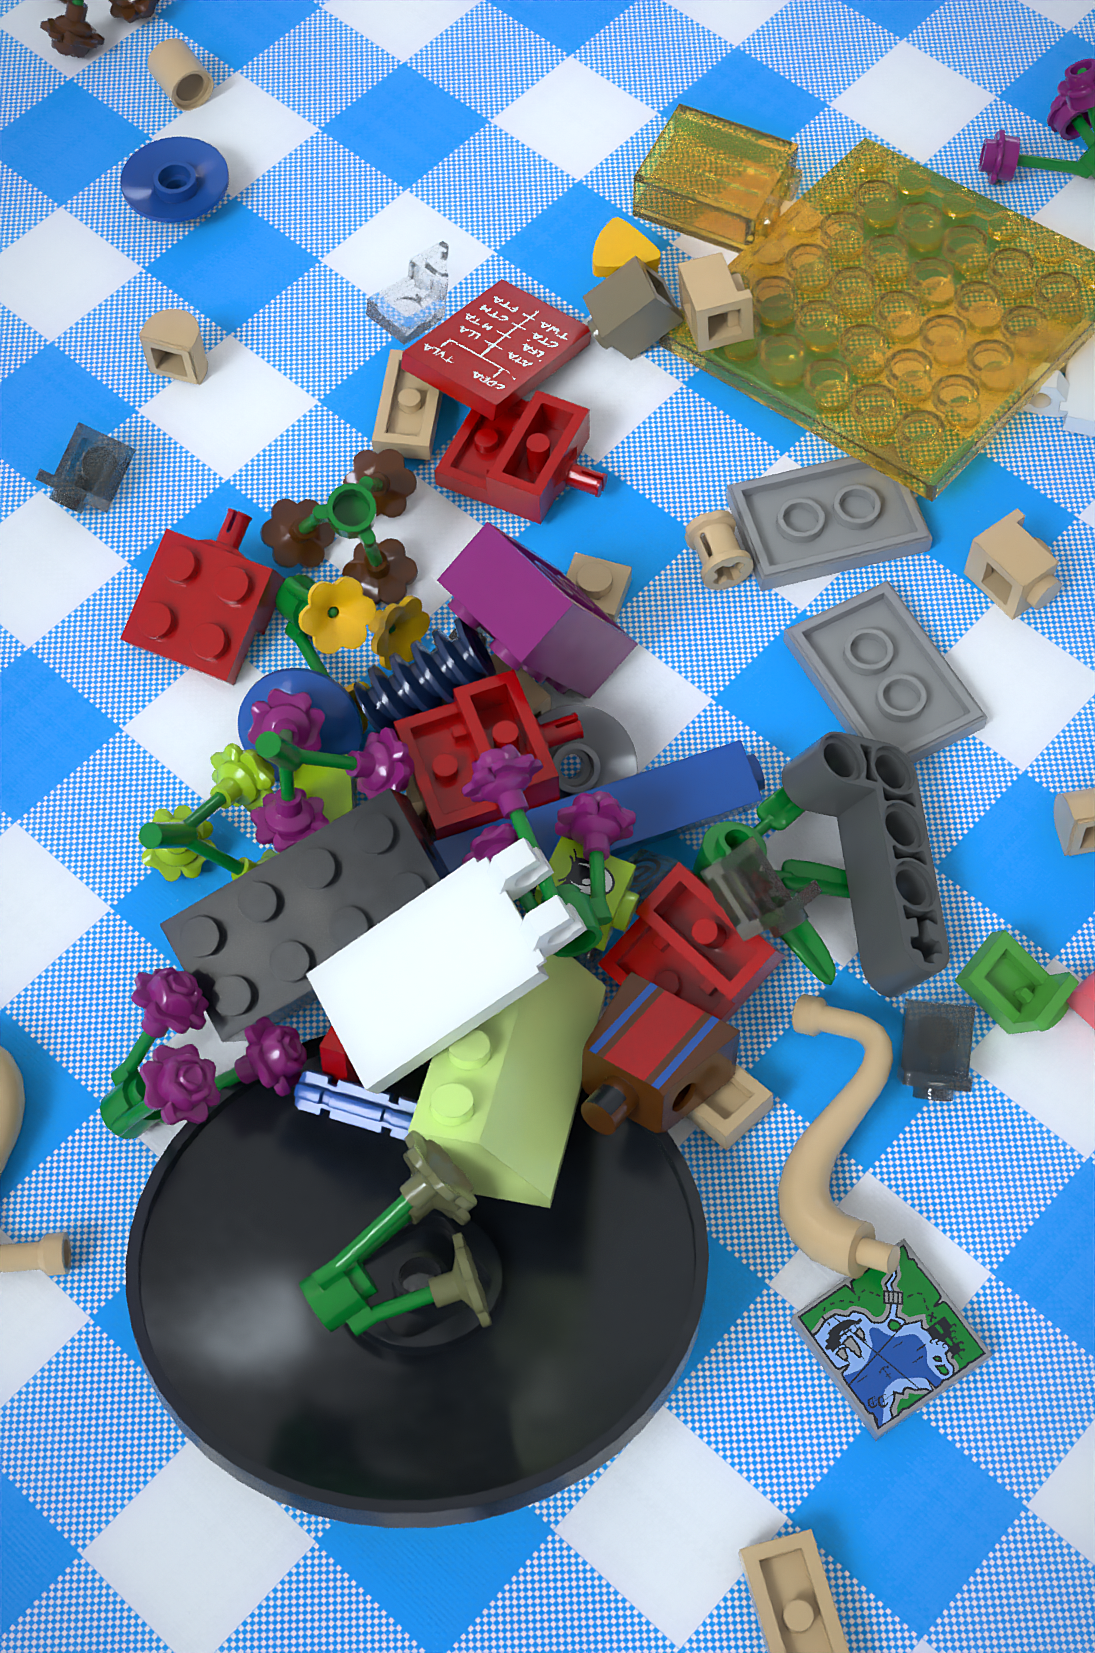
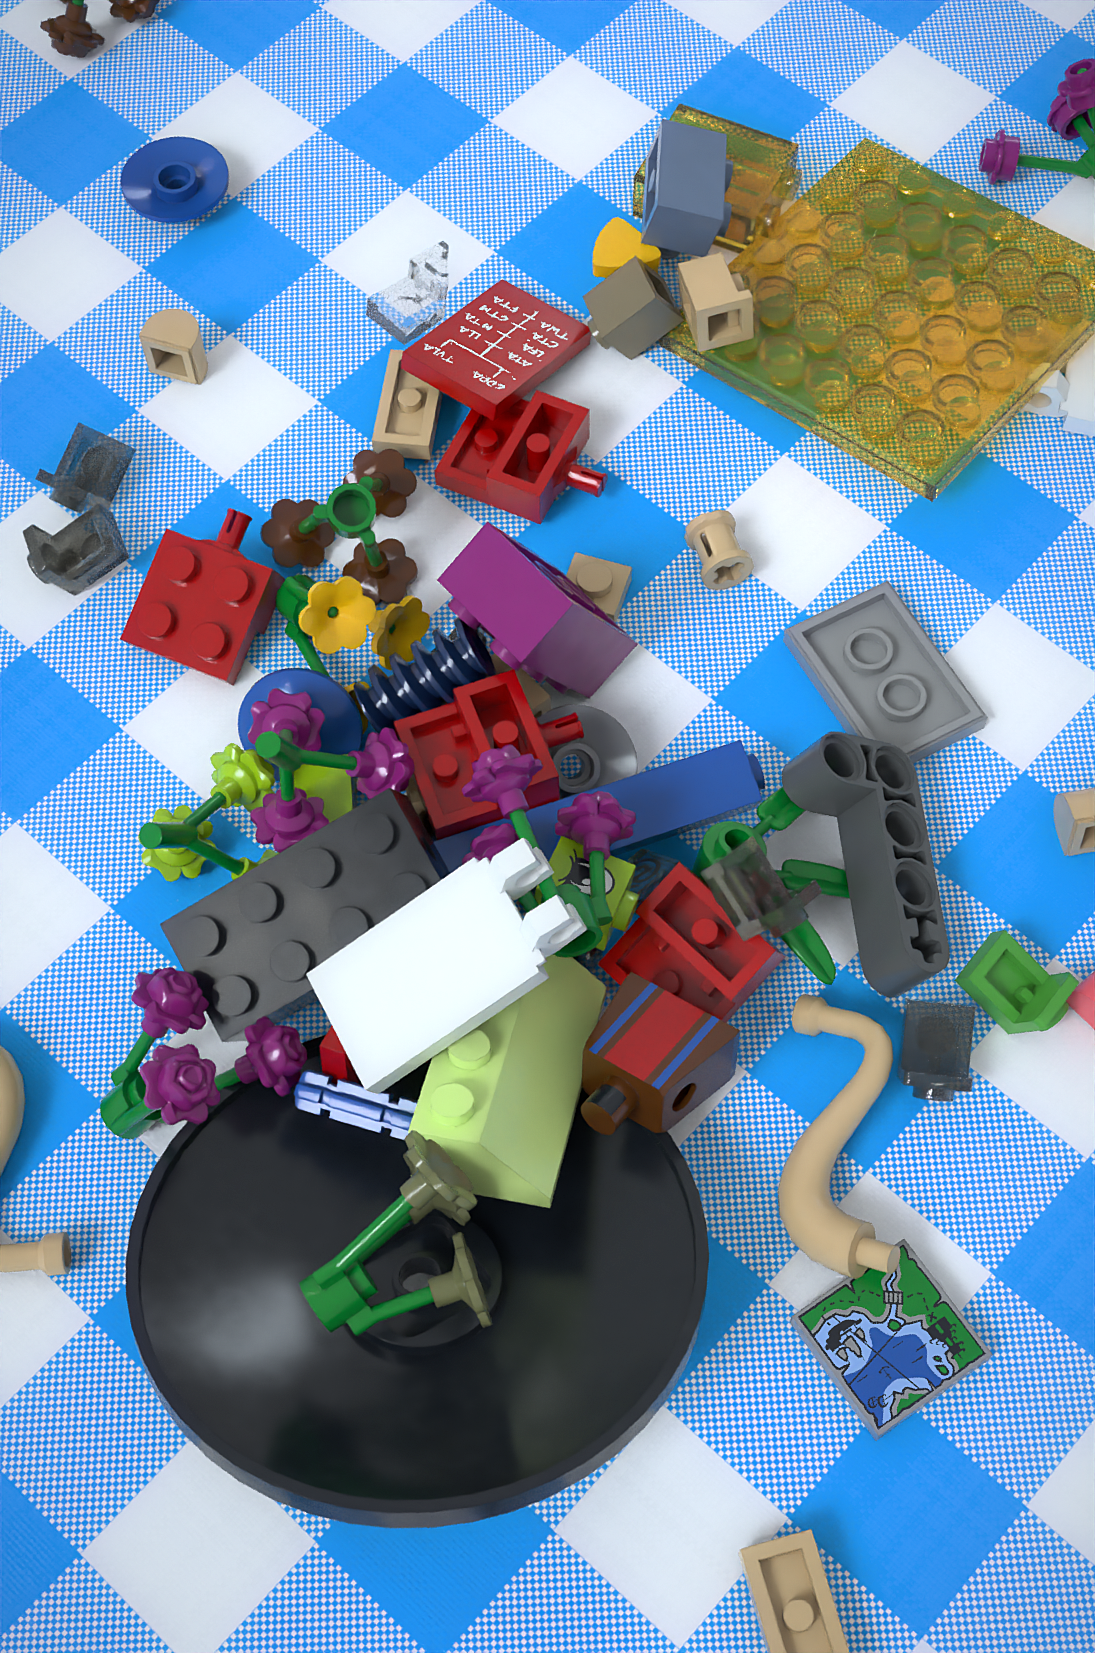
(77, 552): none -> clear smoke bracket
(180, 74): tan beam -> none
(685, 190): none -> sand blue brick
(733, 1109): tan plate -> none
(825, 521): light grey tile -> none
(1013, 566): tan brick -> none

